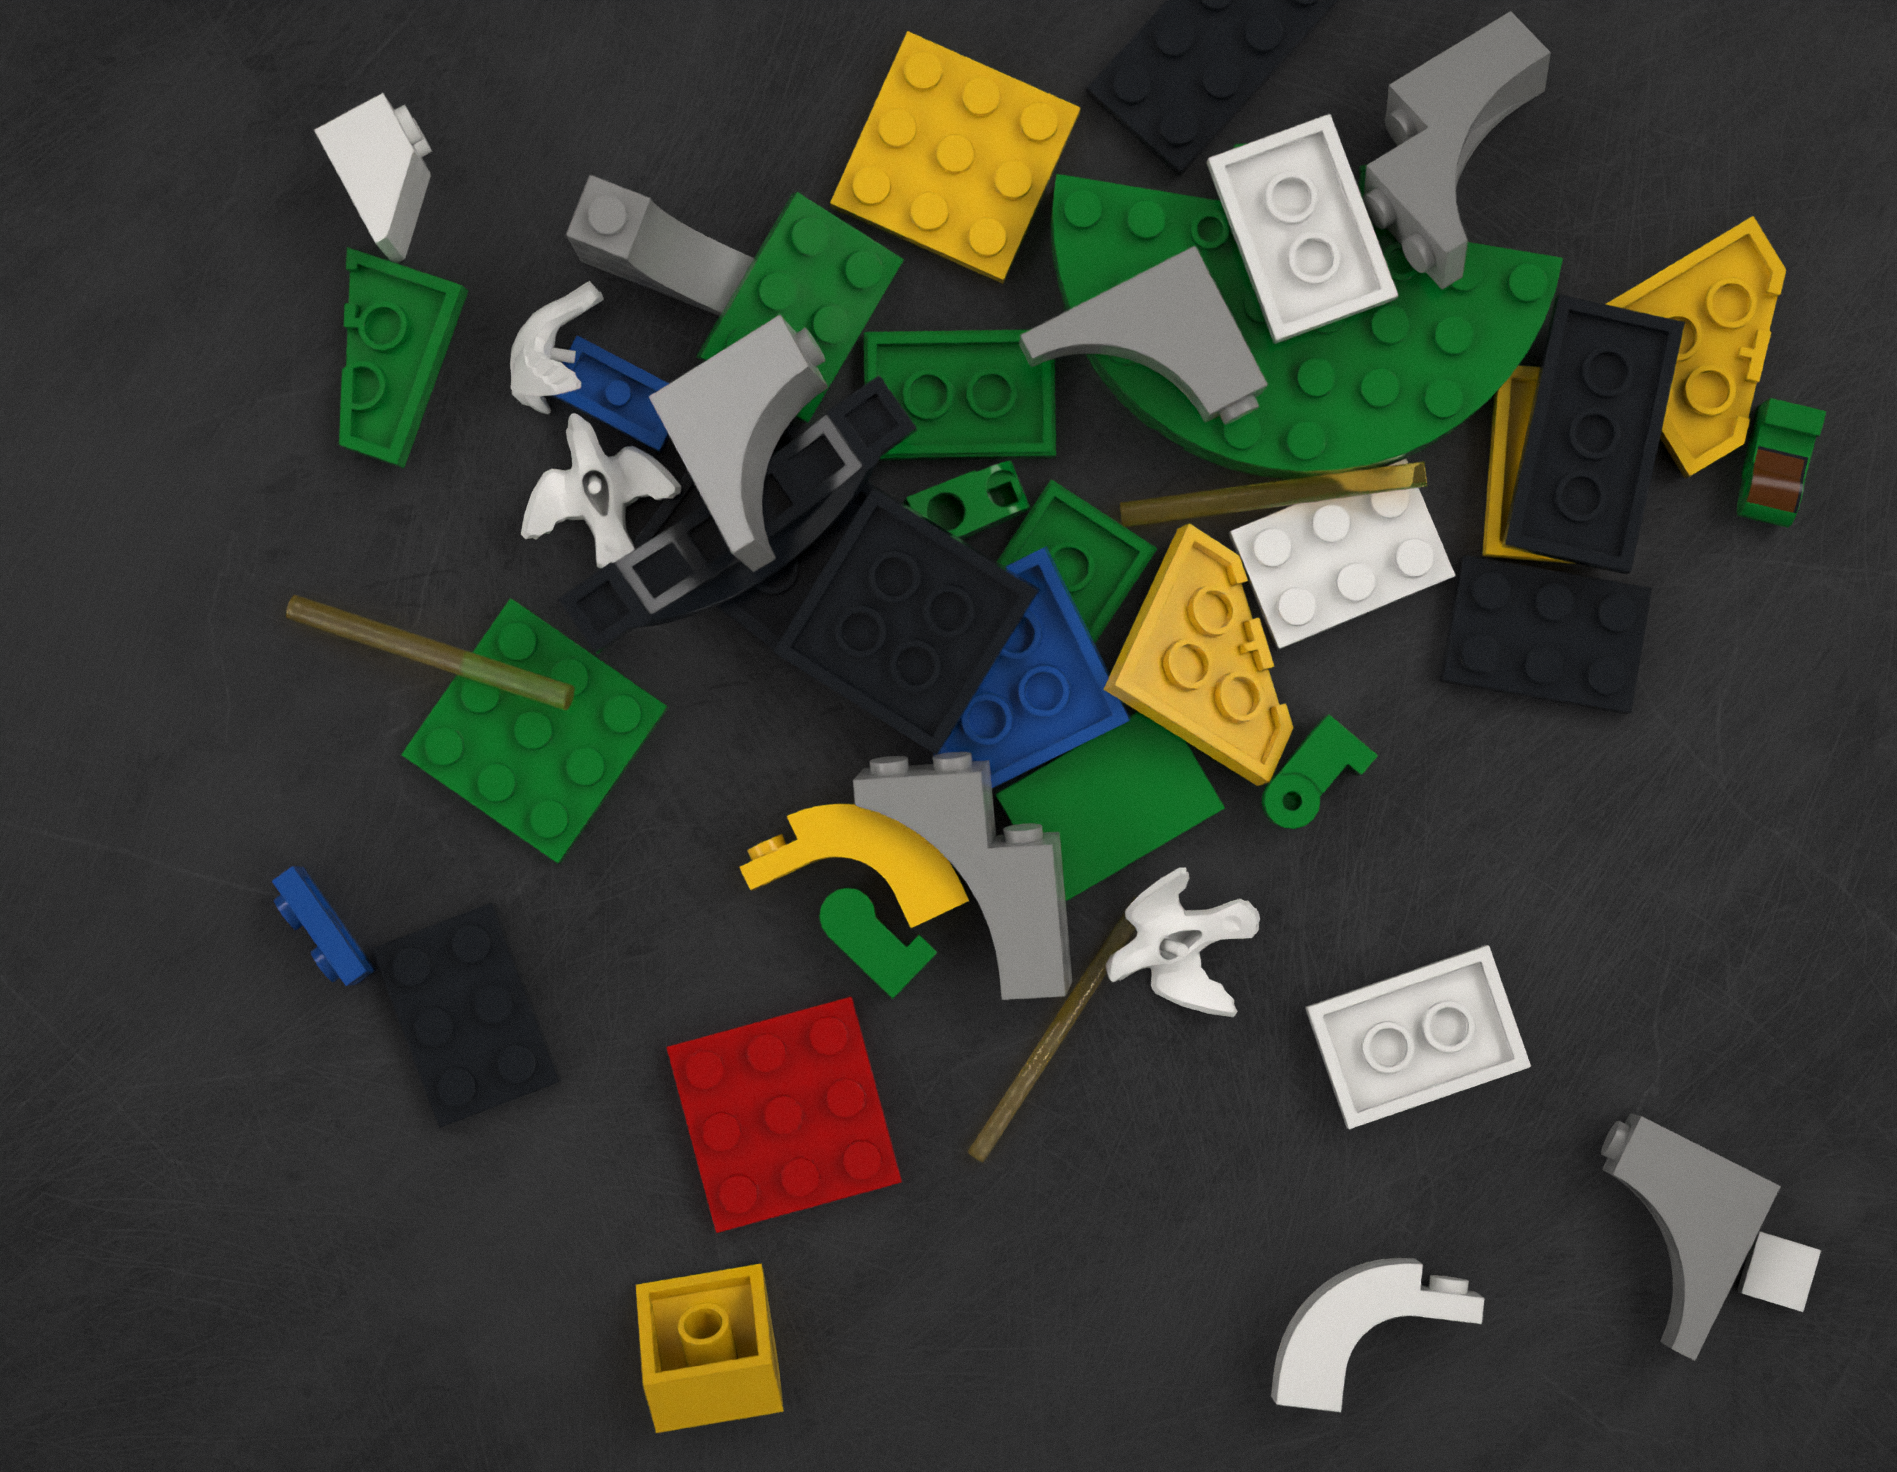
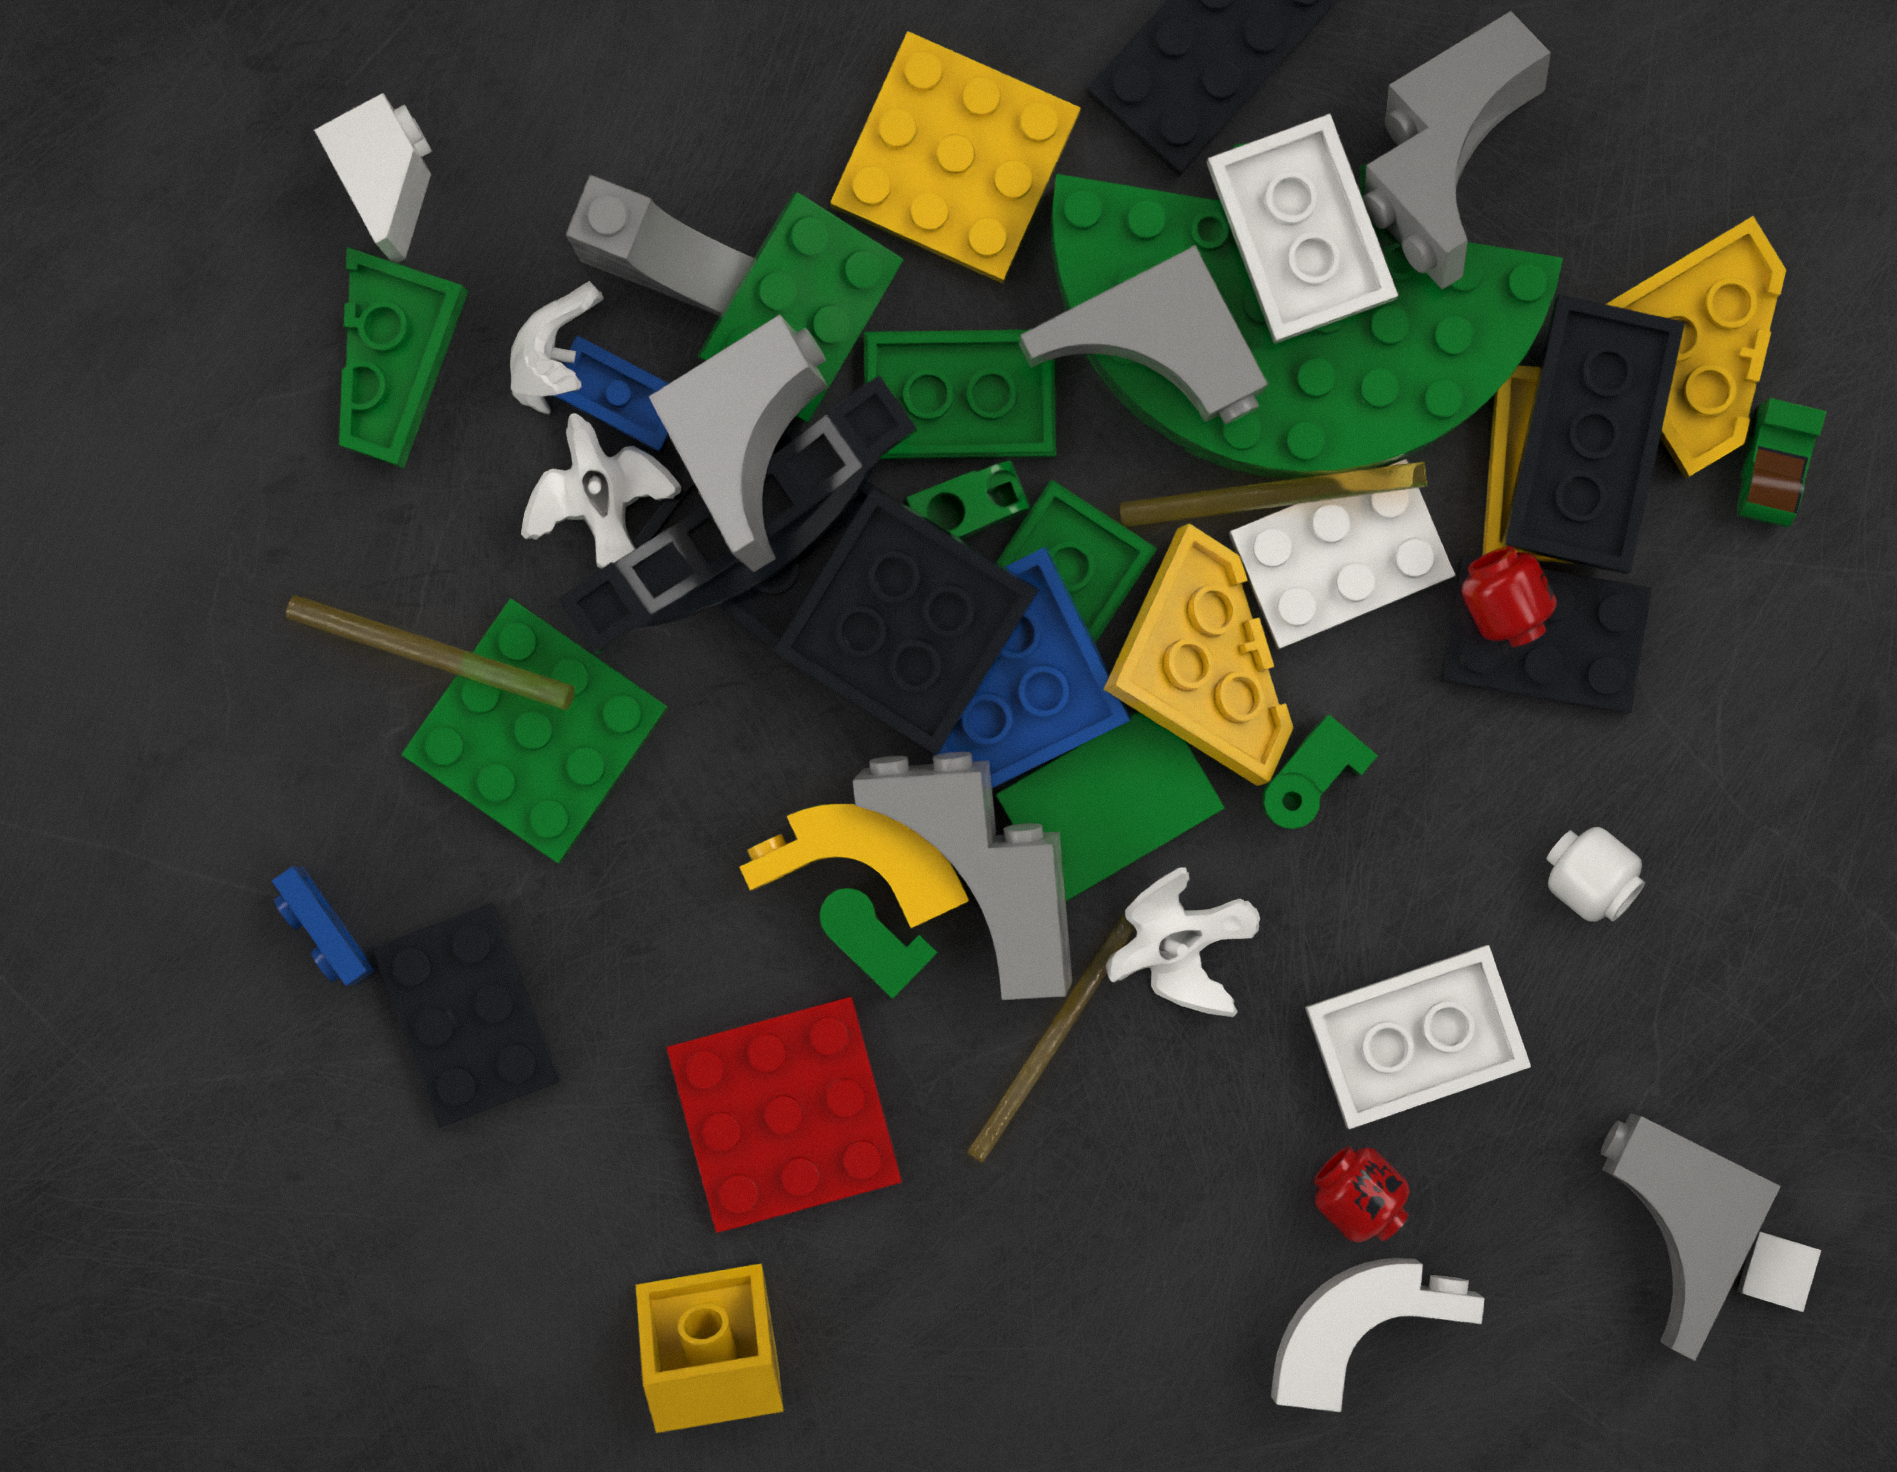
(1362, 1194): none -> red head
(1509, 596): none -> red head
(1595, 874): none -> white head

